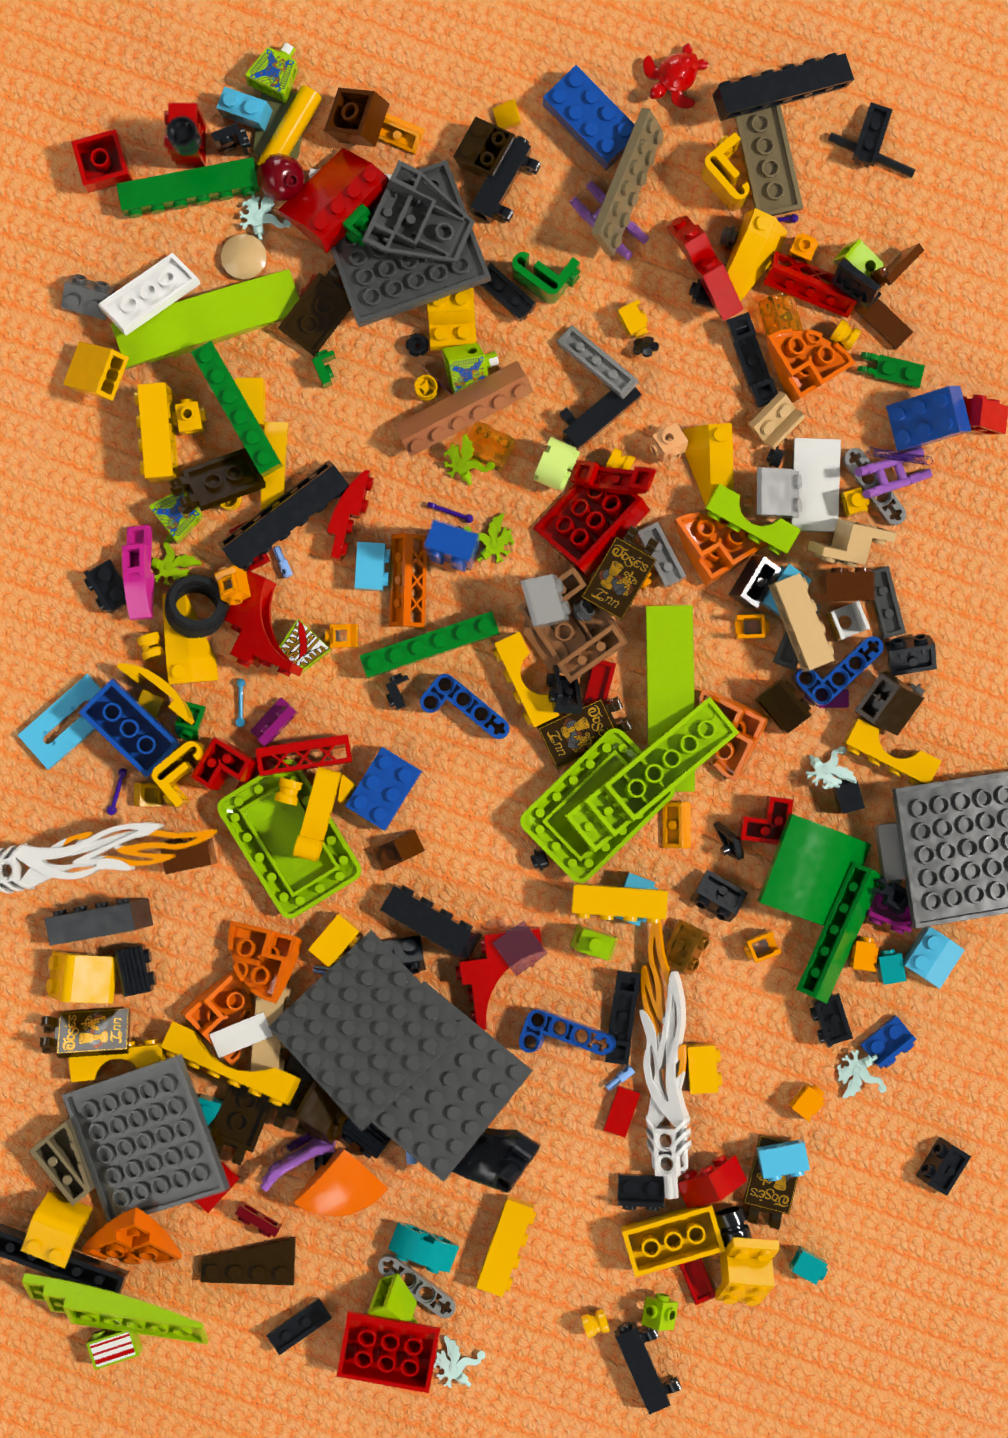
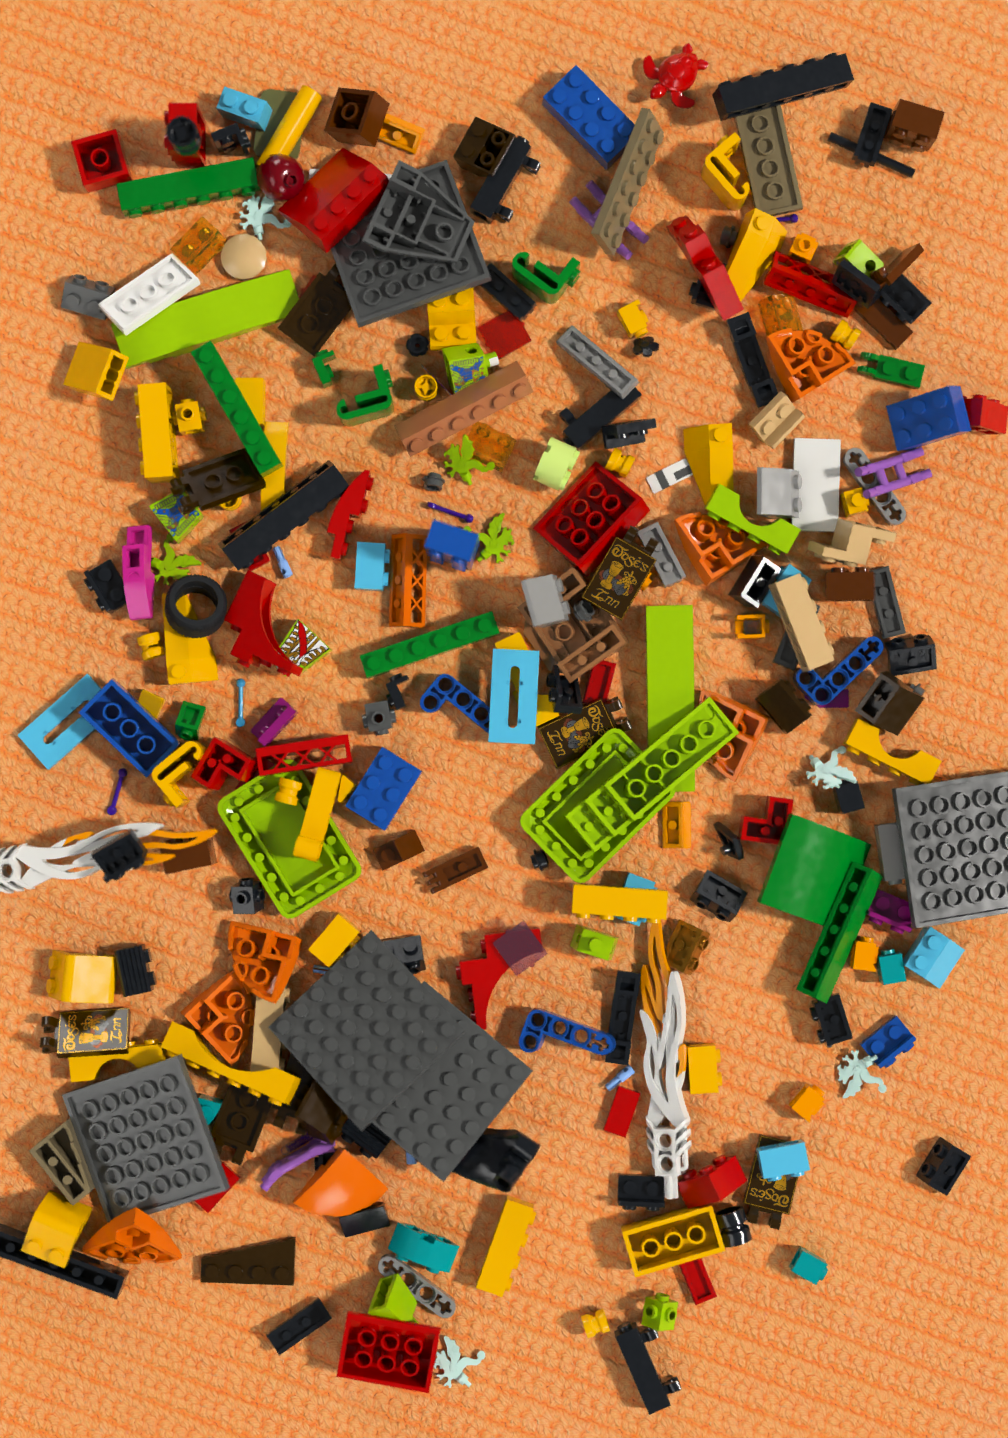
(99, 921): black wedge -> none
(111, 1310): lime slope -> none
(112, 1347): brick -> none
(120, 855): none -> black bracket
(139, 674): yellow slope -> none
(147, 795): yellow slope -> none
(199, 245): none -> clear yellow bracket
(233, 585): light orange window -> none
(241, 1035): white sticker -> none
(247, 896): none -> black brick
(249, 1215): dark red plate -> none
(274, 72): lime torso -> none
(342, 636): light orange window -> none
(357, 222): green bracket -> none
(365, 1220): none -> black slope
(371, 404): none -> green piece
(375, 709): none -> dark grey brick
(431, 922): black wedge -> none
(433, 482): none -> dark grey plate
(456, 869): none -> reddish brown hinge
(502, 663): none -> medium azure piece
(504, 334): none -> clear red piece
(507, 115): yellow slope -> none
(612, 480): red slope -> none
(626, 433): none -> black bracket
(668, 443): light nougat brick -> none
(669, 475): none -> white sticker
(747, 1271): yellow bracket -> none
(761, 947): light orange window -> none
(775, 457): black plate -> none
(858, 620): white piece -> none
(893, 895): black plate -> none
(901, 456): dark purple piece -> none
(905, 299): none -> black bracket
(914, 125): none -> reddish brown brick

